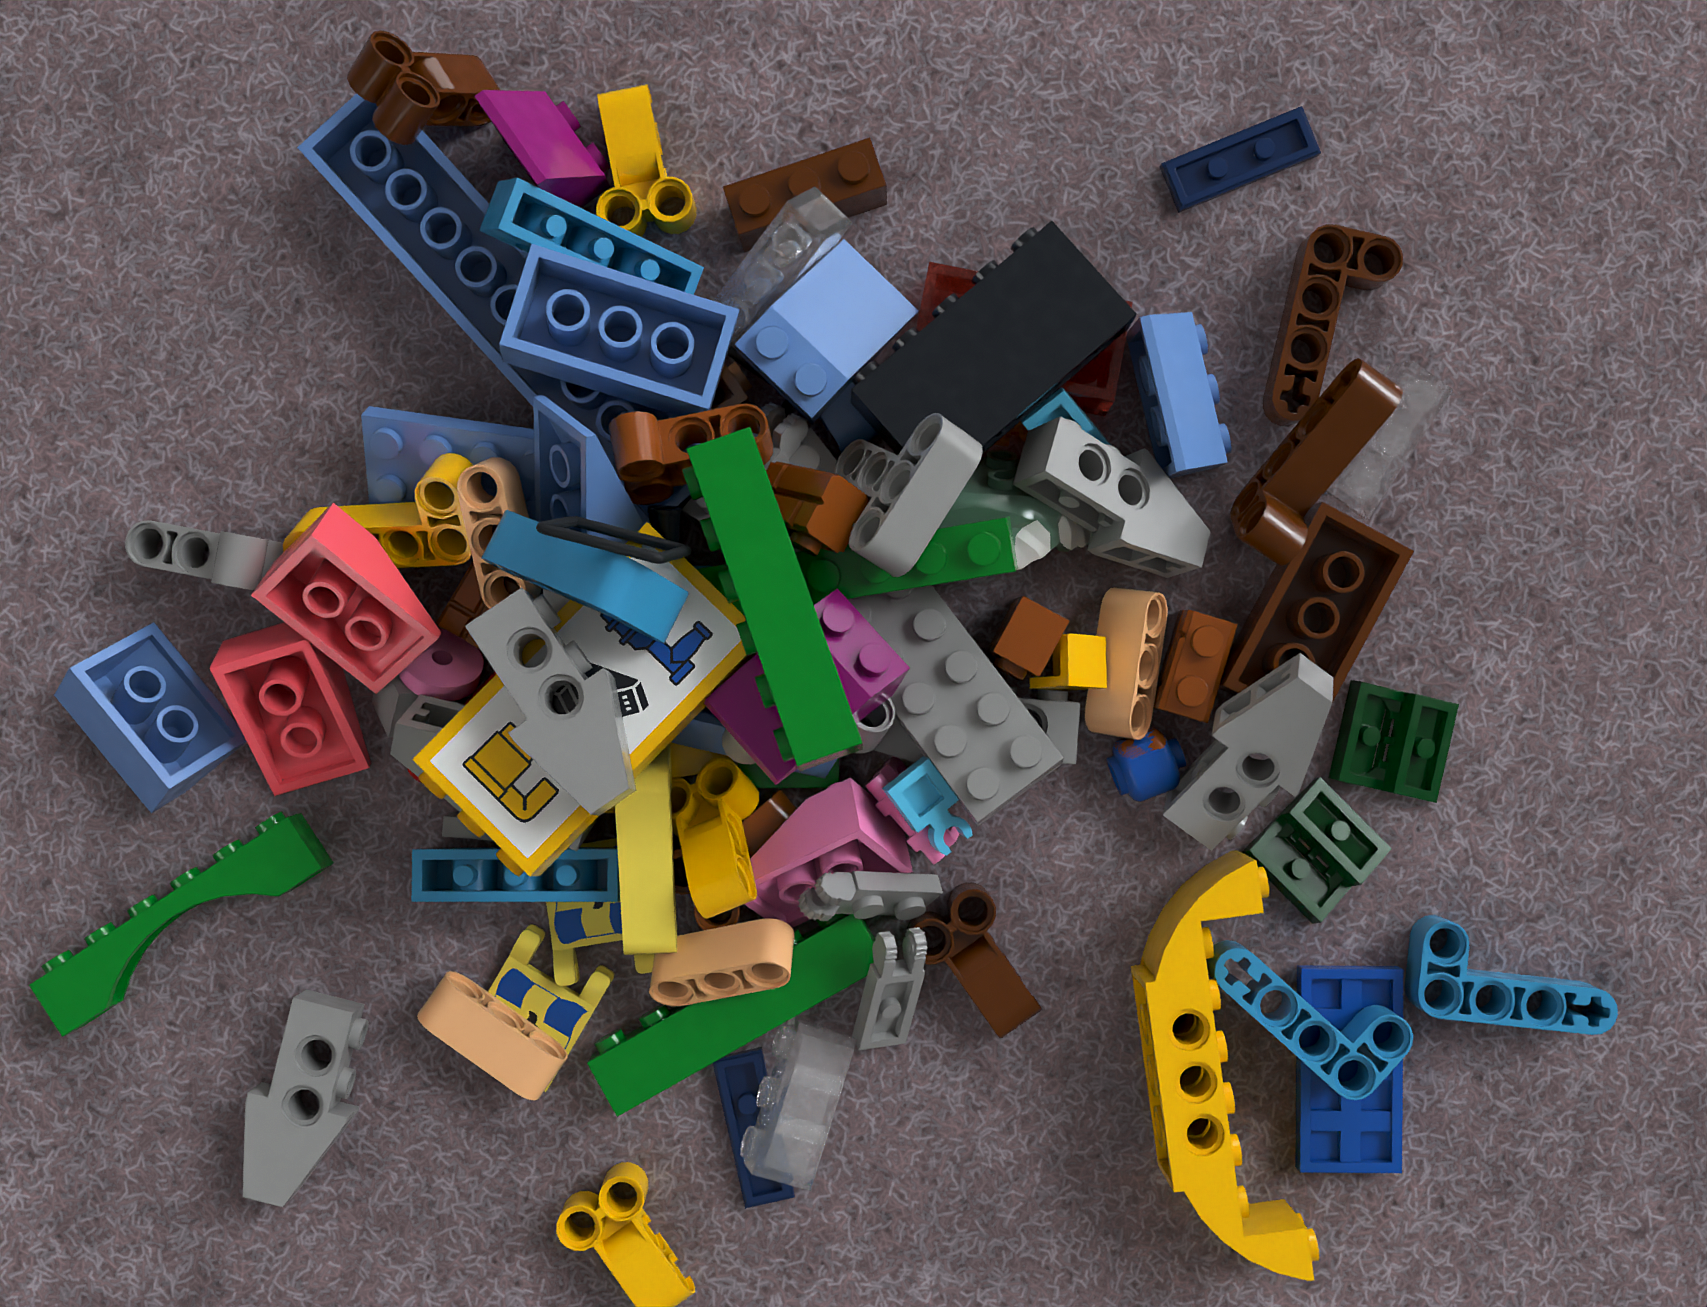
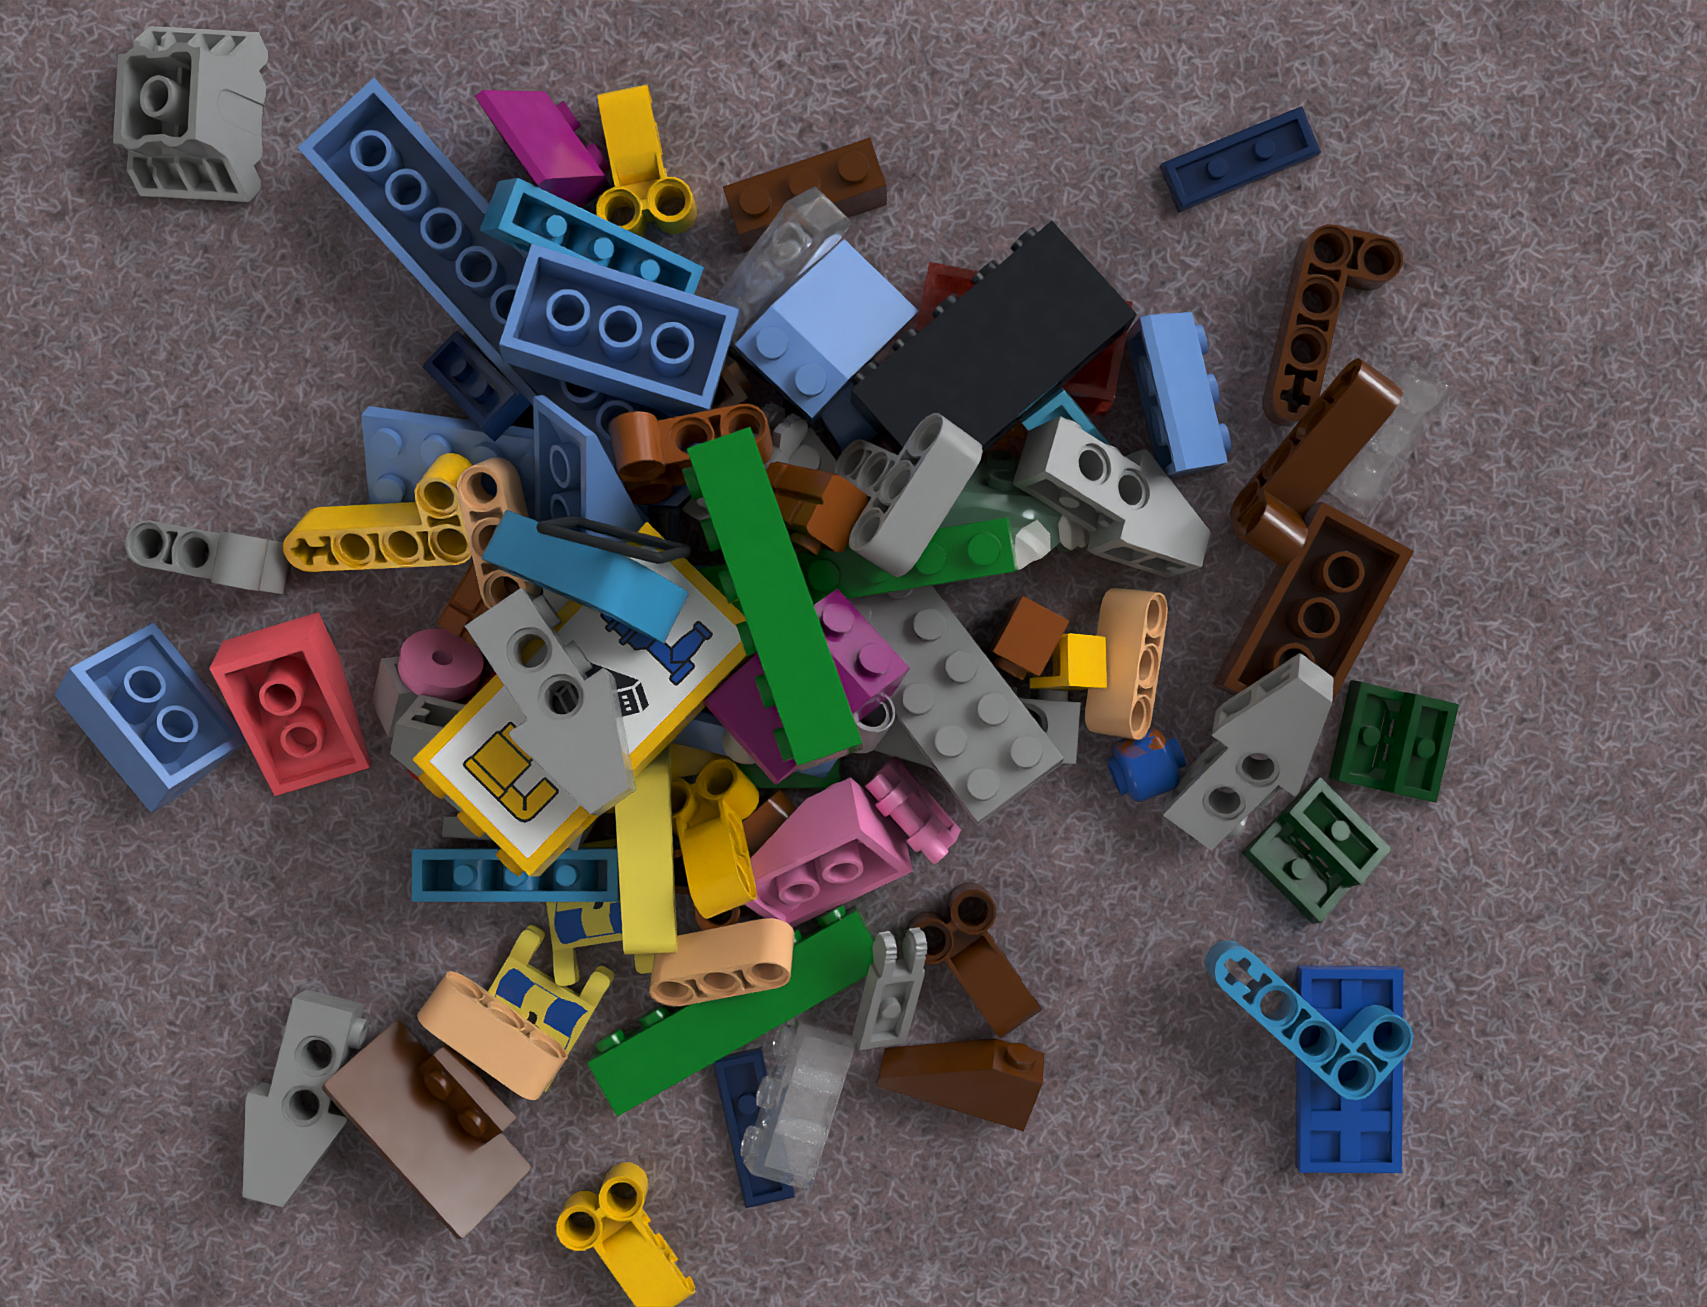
(97, 977): green arch -> none
(192, 112): none -> light grey slope
(348, 600): coral slope -> none
(418, 87): reddish brown piece -> none
(431, 1125): none -> bracket
(476, 386): none -> dark blue tile
(870, 895): light grey hinge -> none
(923, 800): medium azure plate -> none
(972, 1077): none -> reddish brown slope
(1194, 665): dark orange brick -> none
(1204, 1155): yellow slope -> none
(1508, 990): dark azure beam -> none

